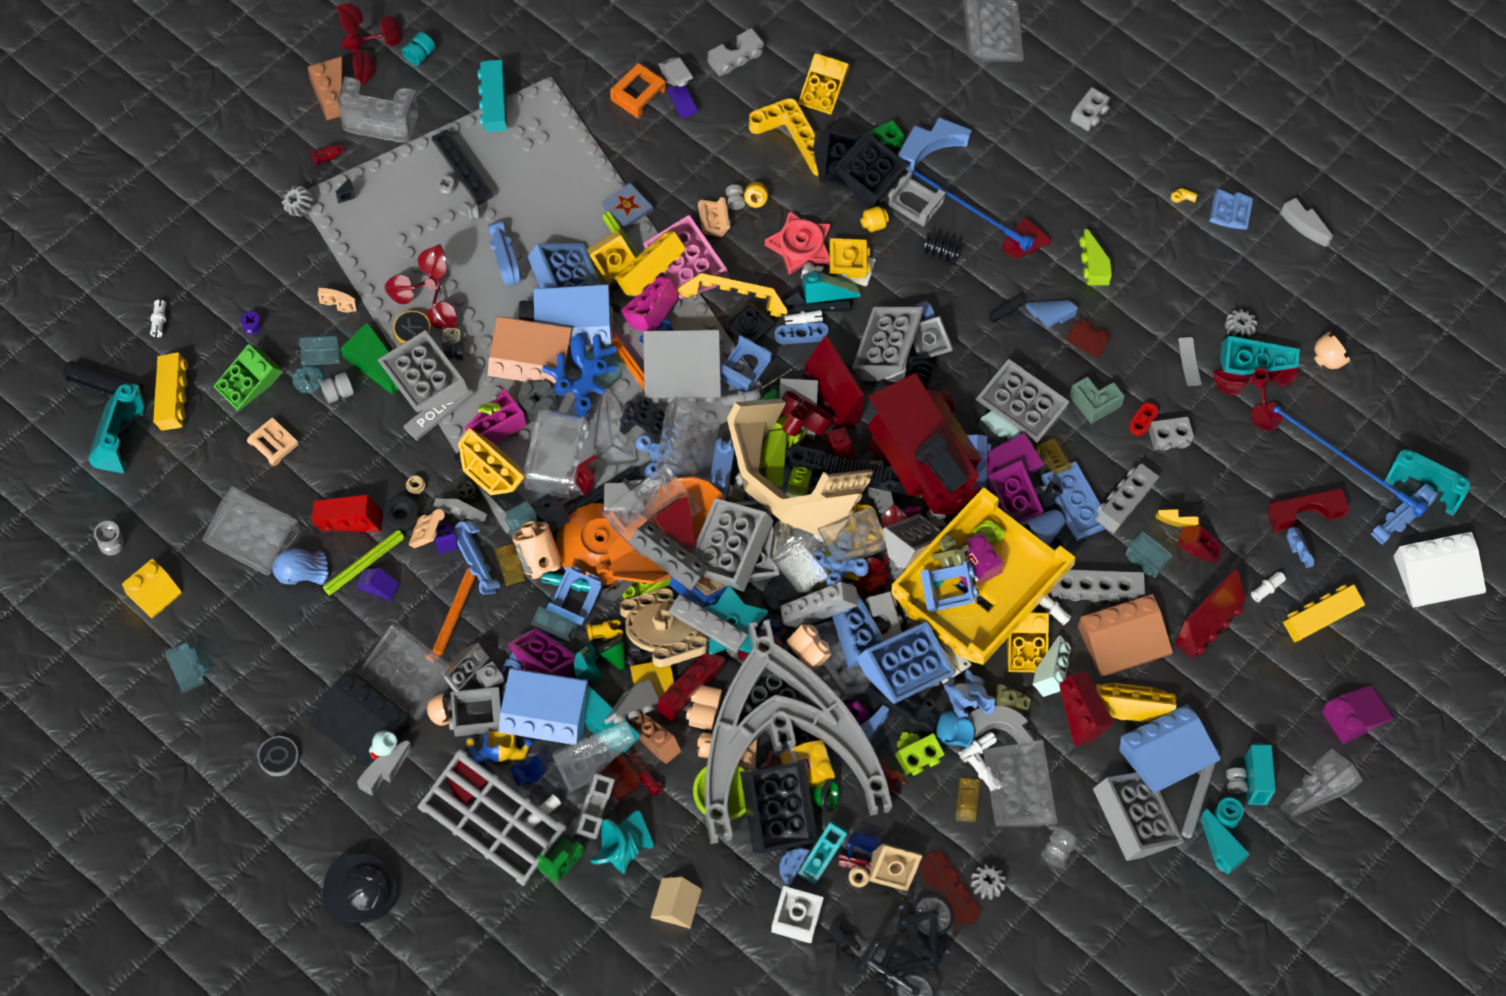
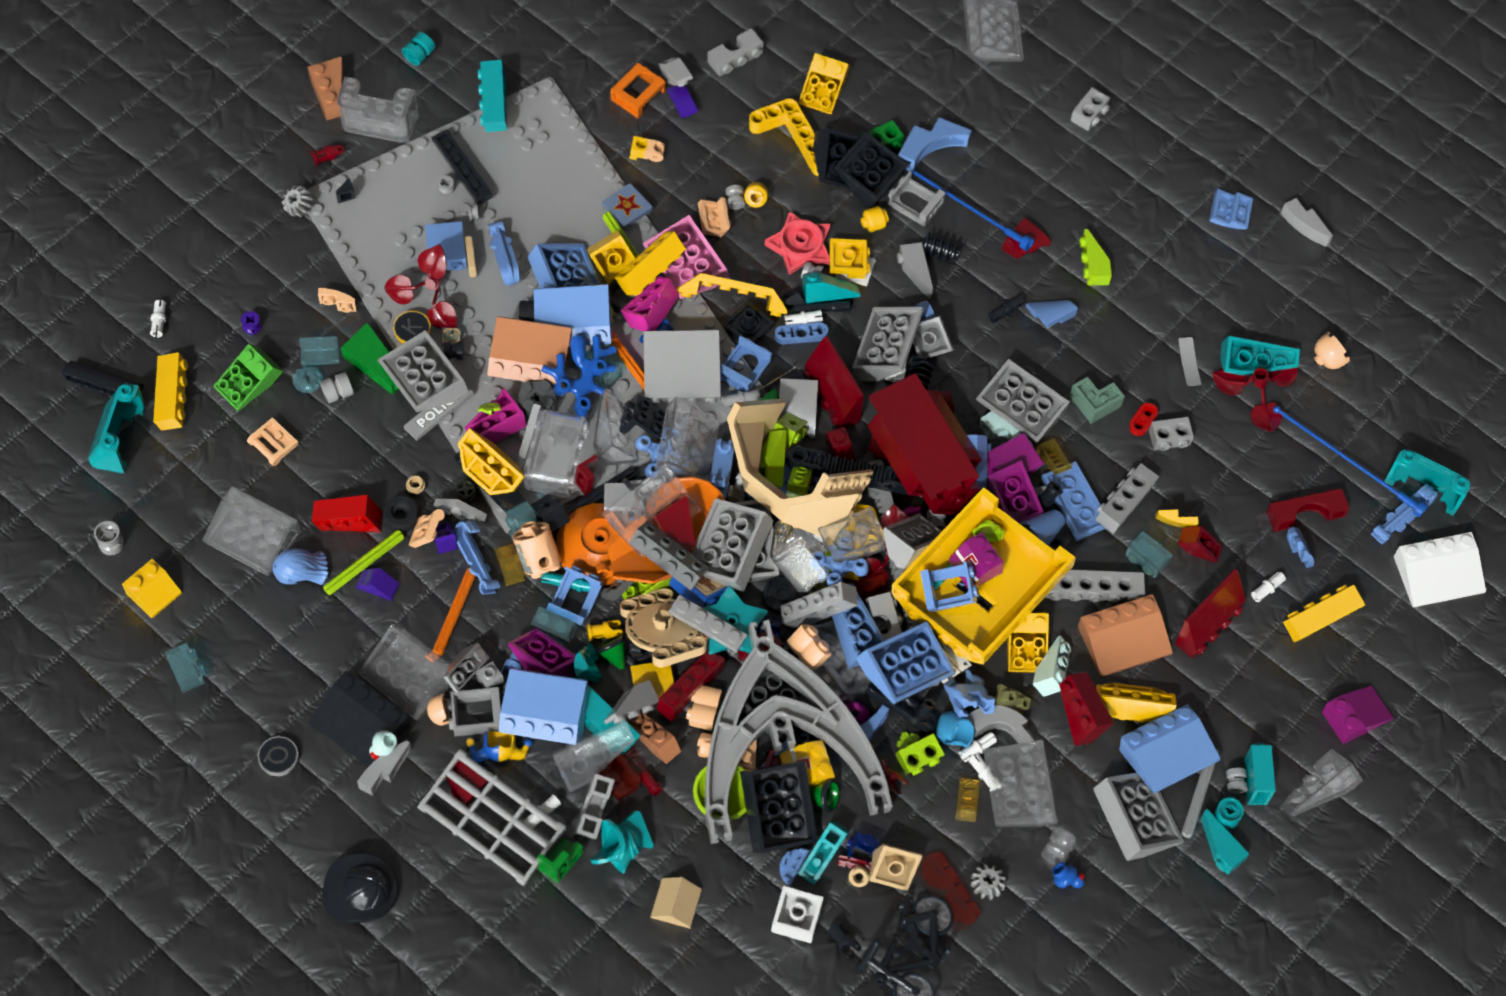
(350, 19): dark red plant -> none
(452, 241): none -> medium blue panel
(470, 256): none -> tan tile
(528, 436): none -> light grey tile
(528, 772): clear blue bracket -> none
(647, 149): none -> leg
(803, 415): dark red beam -> none
(915, 266): none -> light grey slope
(934, 454): black beam -> none
(951, 554): olive hips -> none
(1053, 608): white pin -> none
(1066, 875): none -> blue animal
(1088, 339): clear red bracket -> none
(1182, 194): yellow arm -> none
(1241, 324): light grey gear -> none

